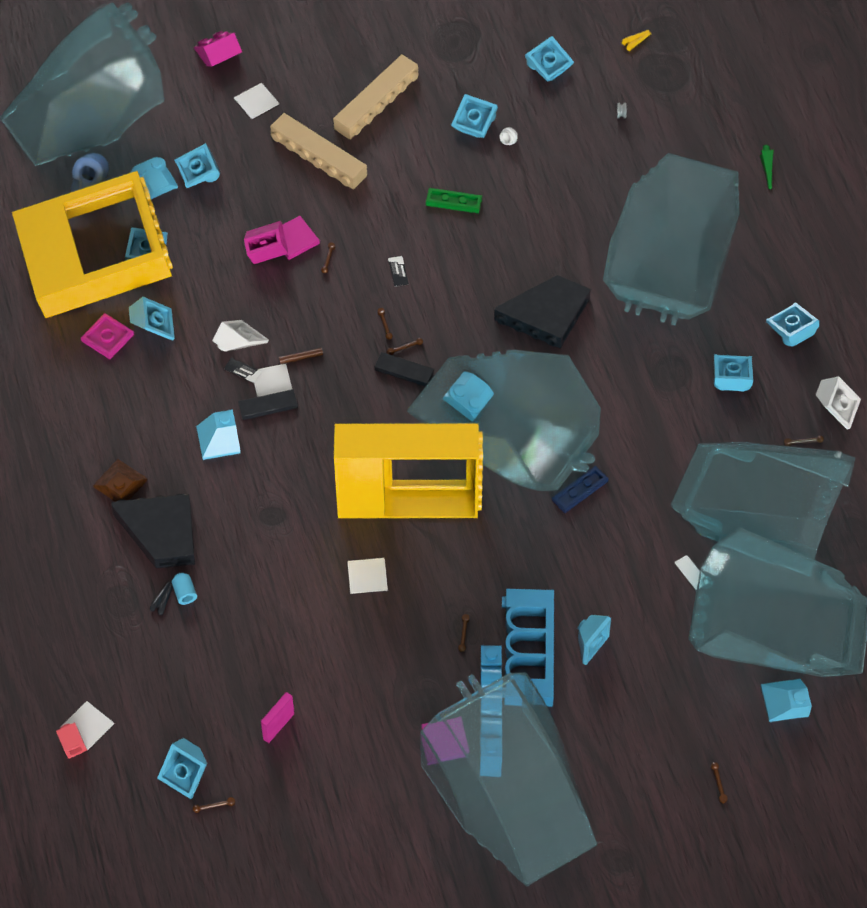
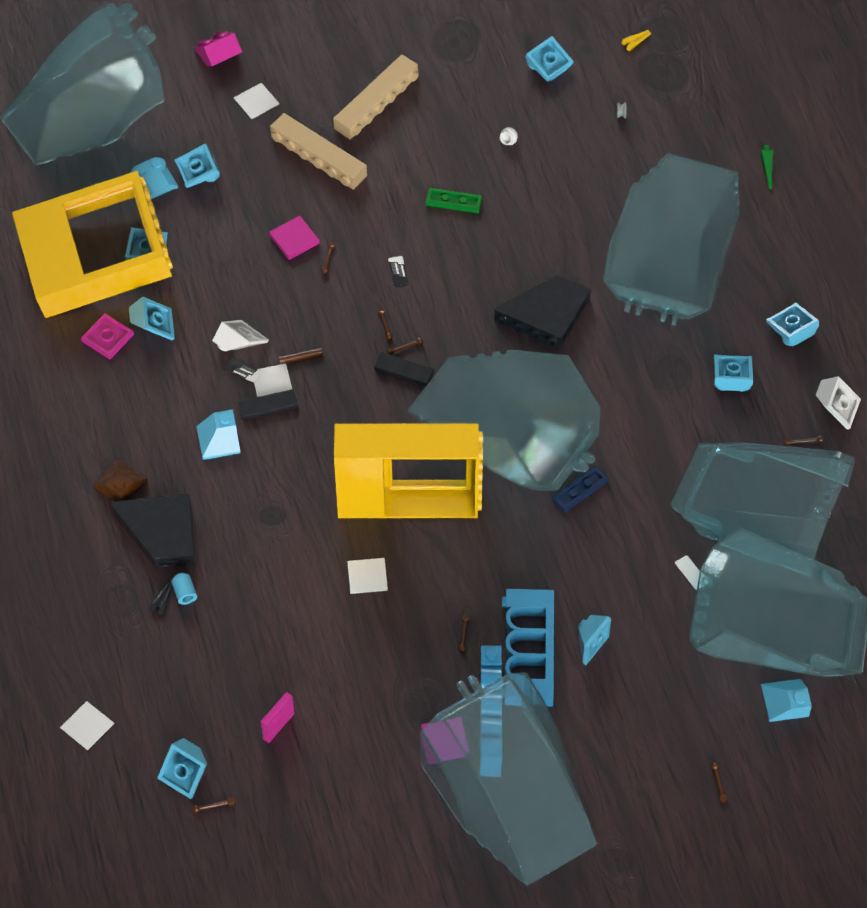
(71, 740): coral brick -> none
(91, 165): medium blue piece -> none
(265, 242): dark pink slope -> none
(469, 395): medium azure slope -> none
(474, 116): medium azure slope -> none

